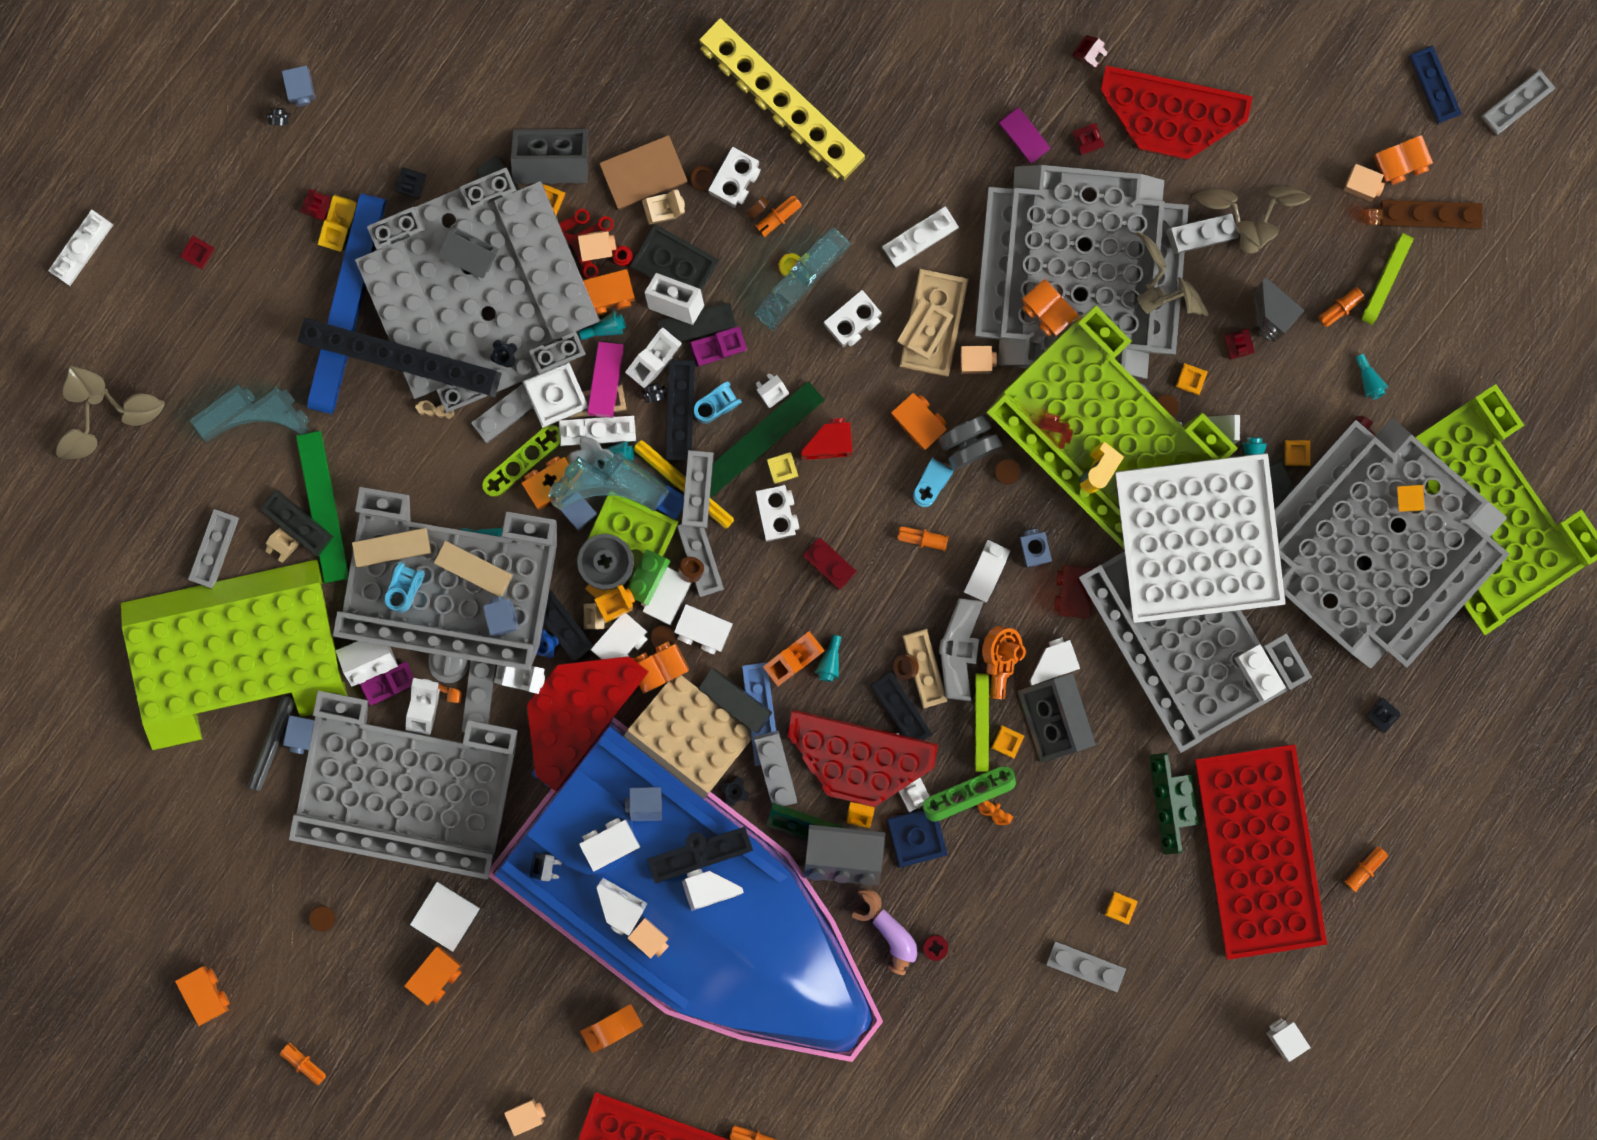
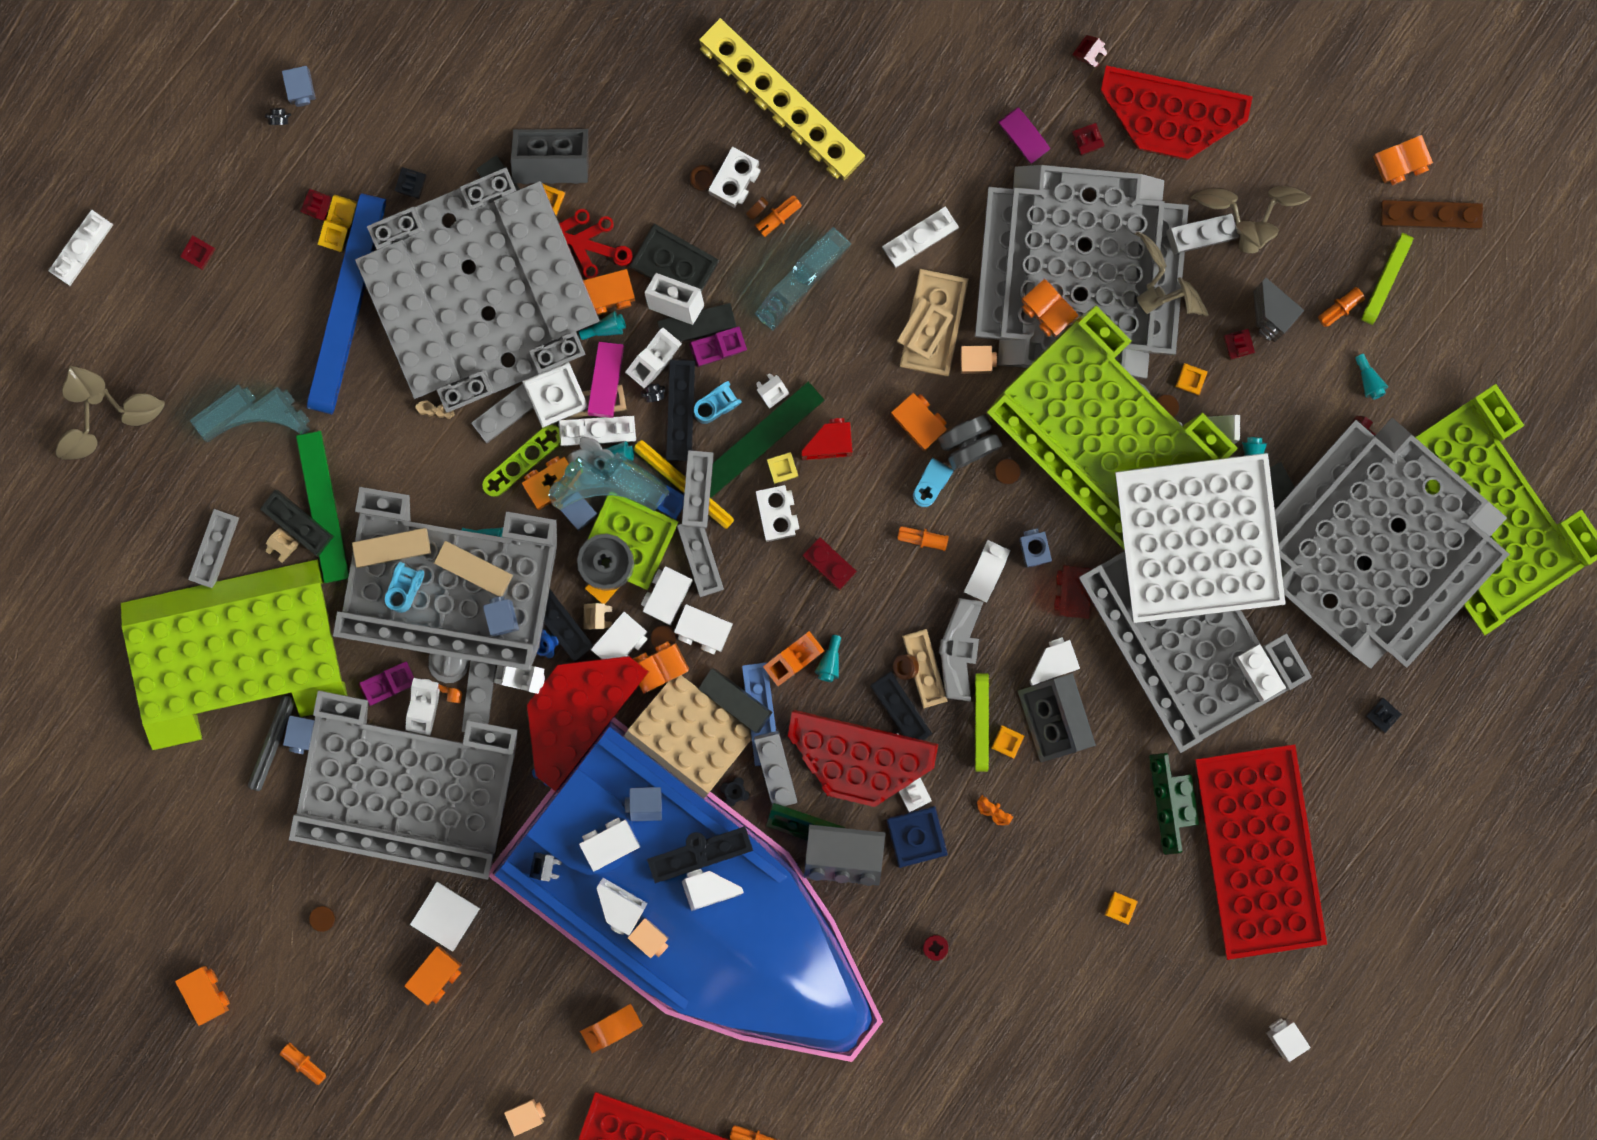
(365, 660): white brick -> none
(399, 357): black brick -> none
(468, 252): dark grey hinge -> none
(500, 359): black plate -> none
(596, 245): light nougat brick -> none
(615, 603): light orange bracket -> none
(643, 172): medium nougat tile -> none
(648, 576): bright green plate -> none
(664, 207): tan bracket -> none
(690, 569): reddish brown tile -> none
(787, 262): yellow tile -> none
(848, 315): white brick -> none
(860, 815): light orange tile -> none
(900, 941): piece -> none
(967, 790): bright green beam -> none
(1001, 657): orange pin -> none
(1053, 423): clear red bracket -> none
(1086, 966): light grey plate -> none
(1102, 468): yellow leg -> none
(1296, 453): light orange tile -> none
(1364, 183): light nougat brick -> none
(1366, 868): orange axle -> none
(1373, 216): clear orange plate -> none
(1410, 498): light orange tile -> none
(1435, 84): dark blue tile -> none
(1518, 102): light grey tile -> none

